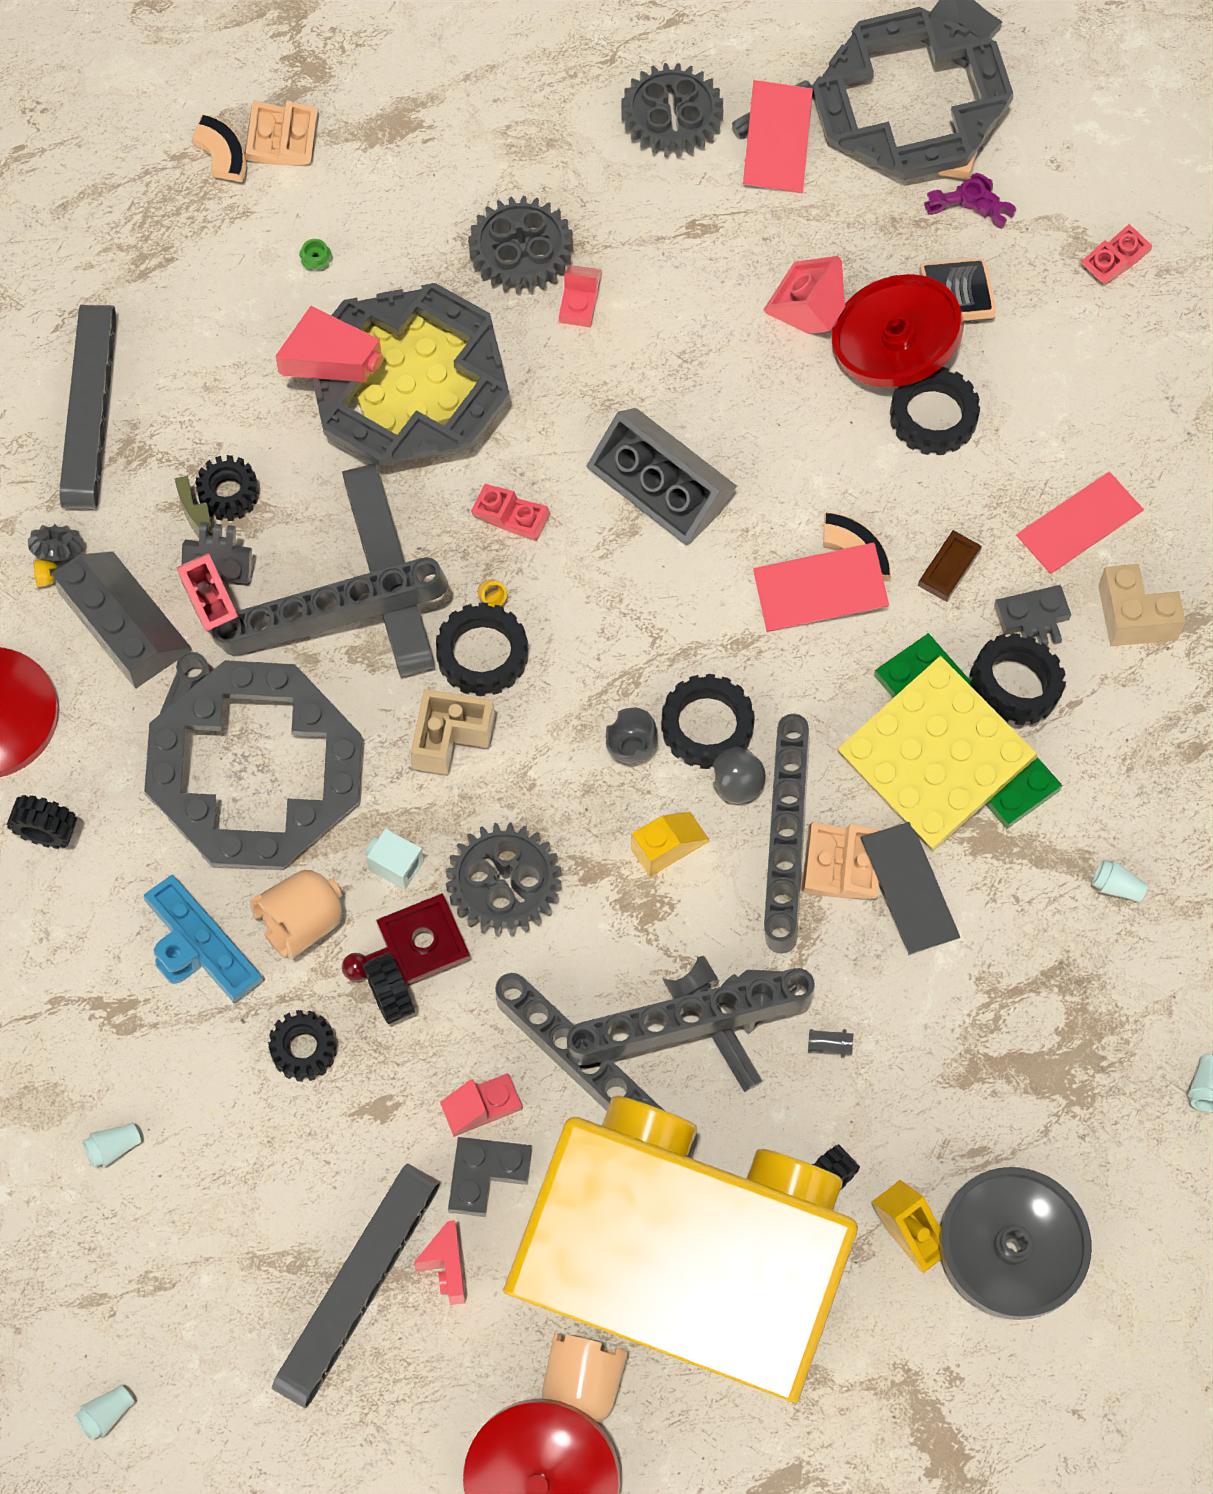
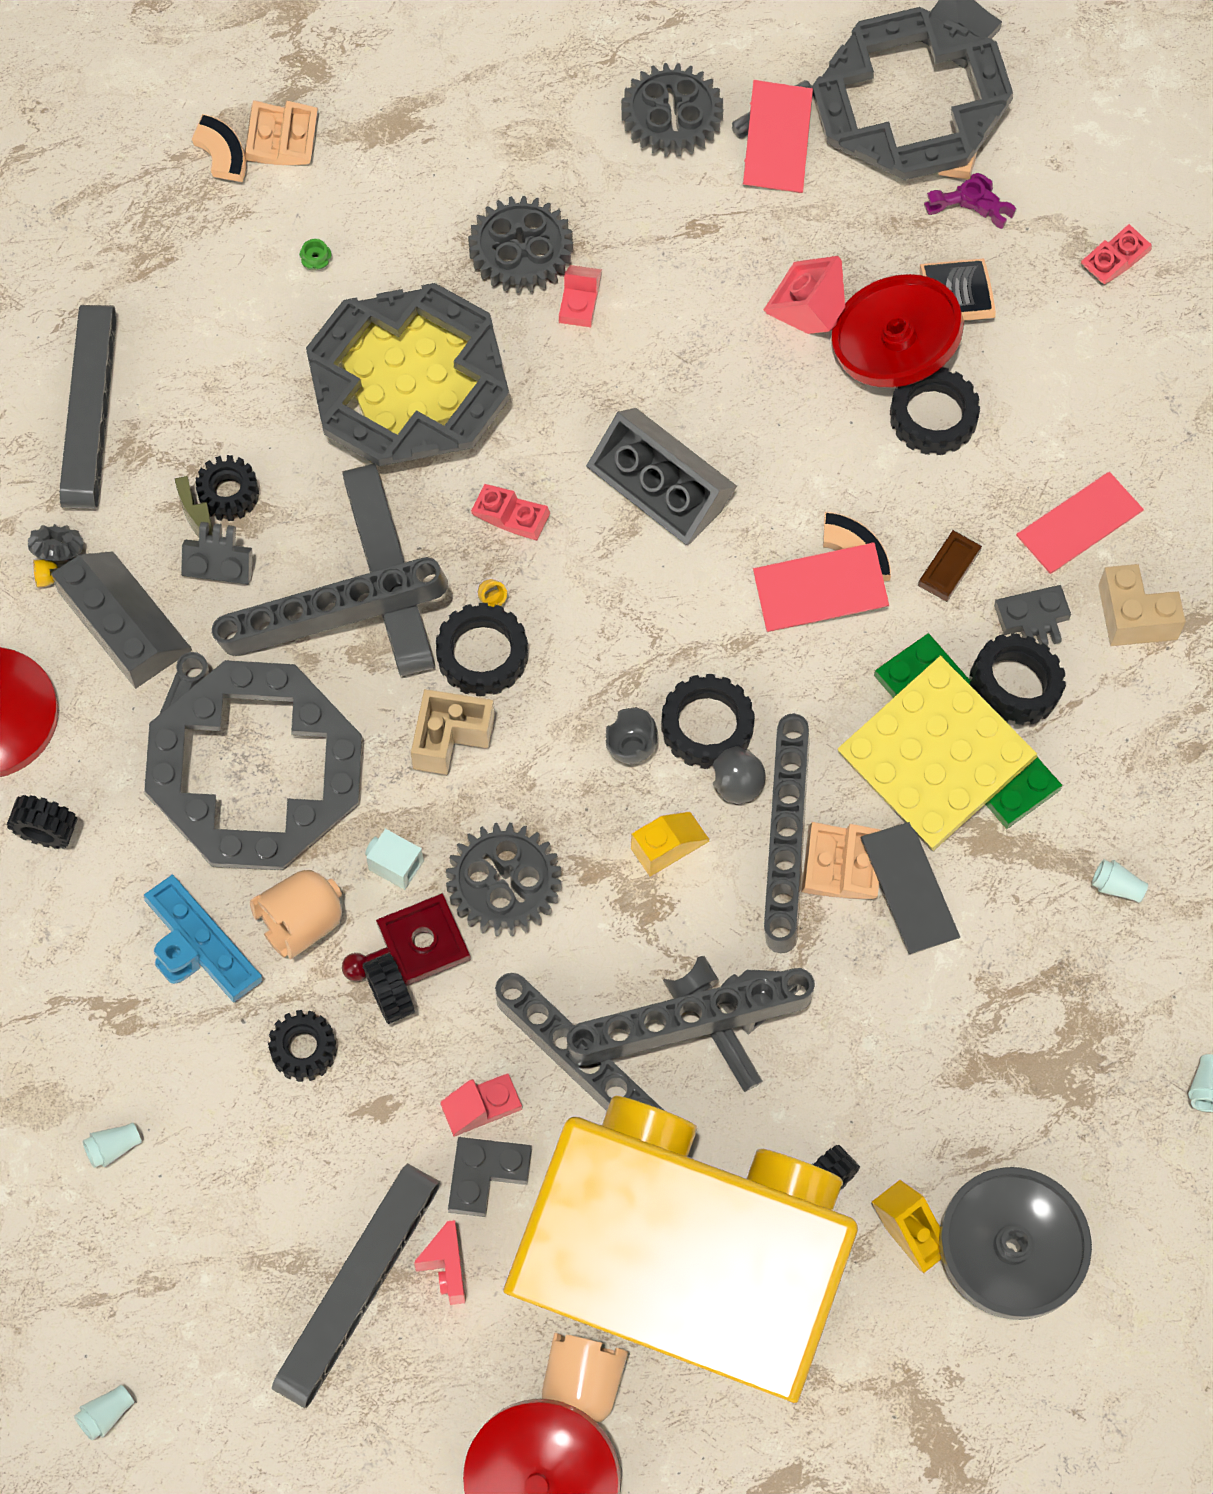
(206, 592): coral slope -> none
(328, 350): coral slope -> none
(831, 1042): dark grey pin -> none

